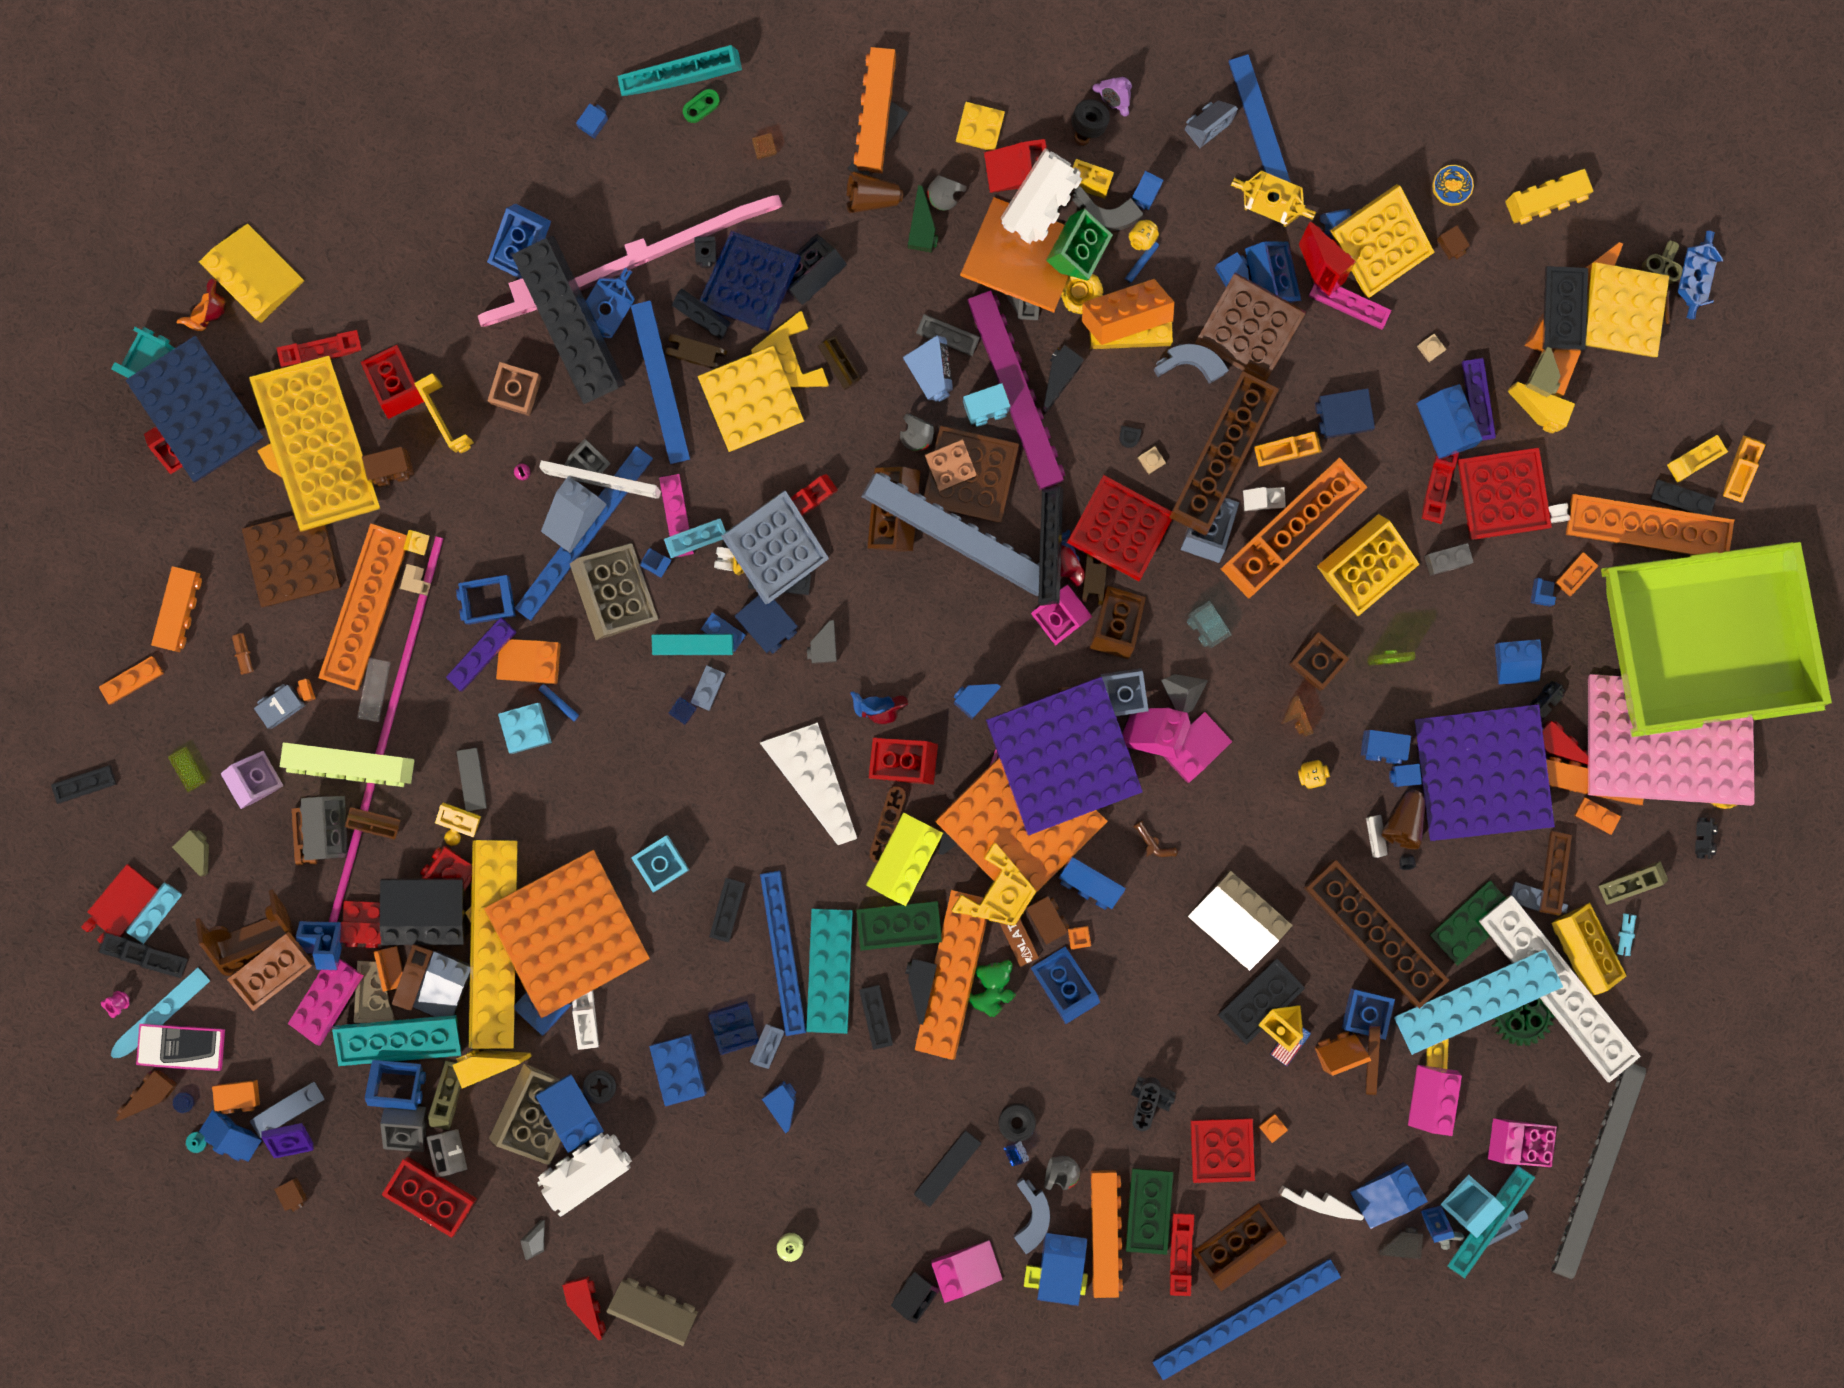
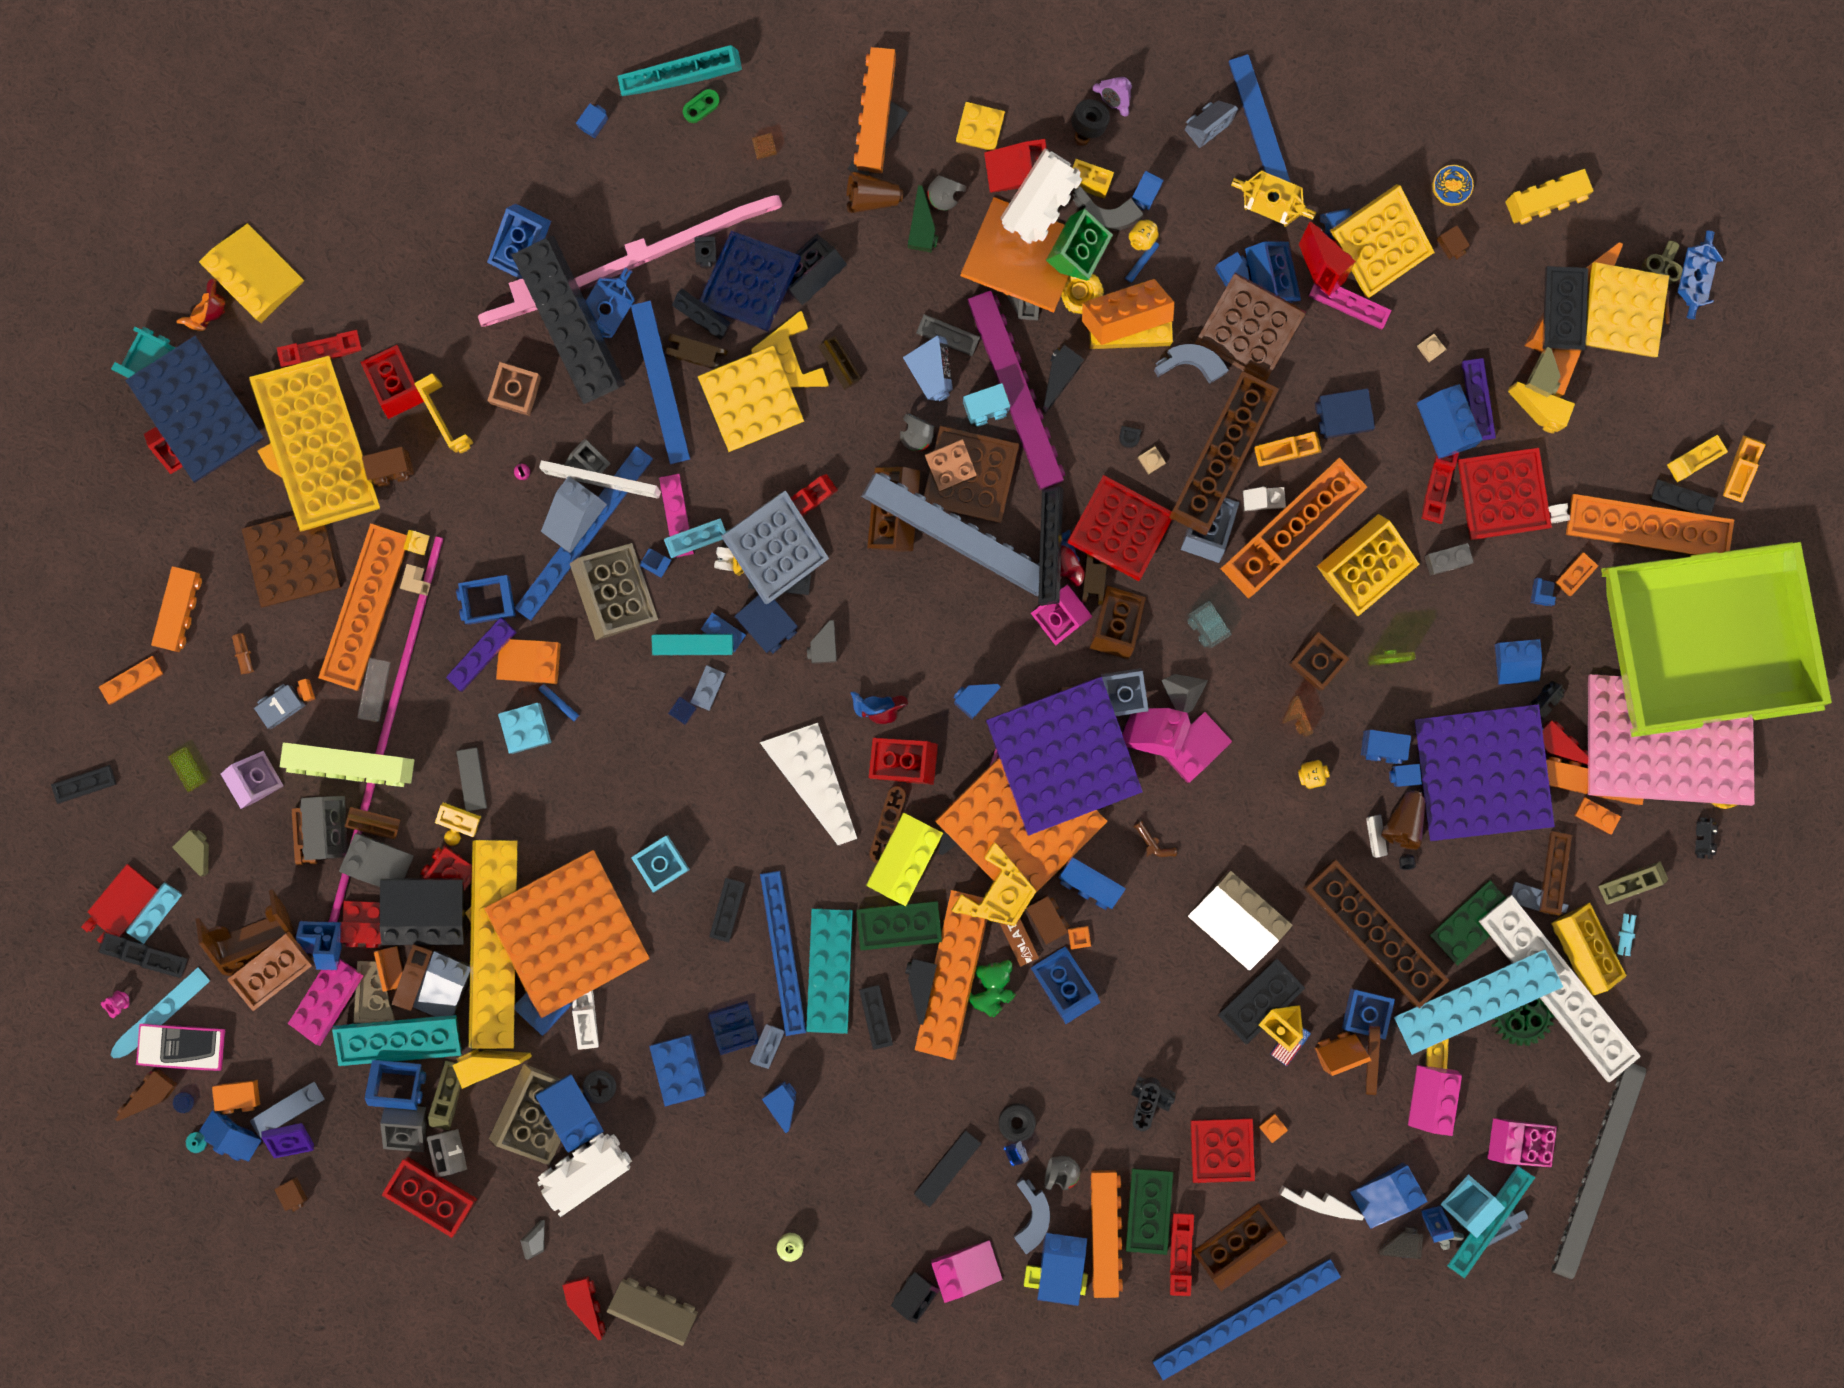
(374, 860): none -> dark grey slope

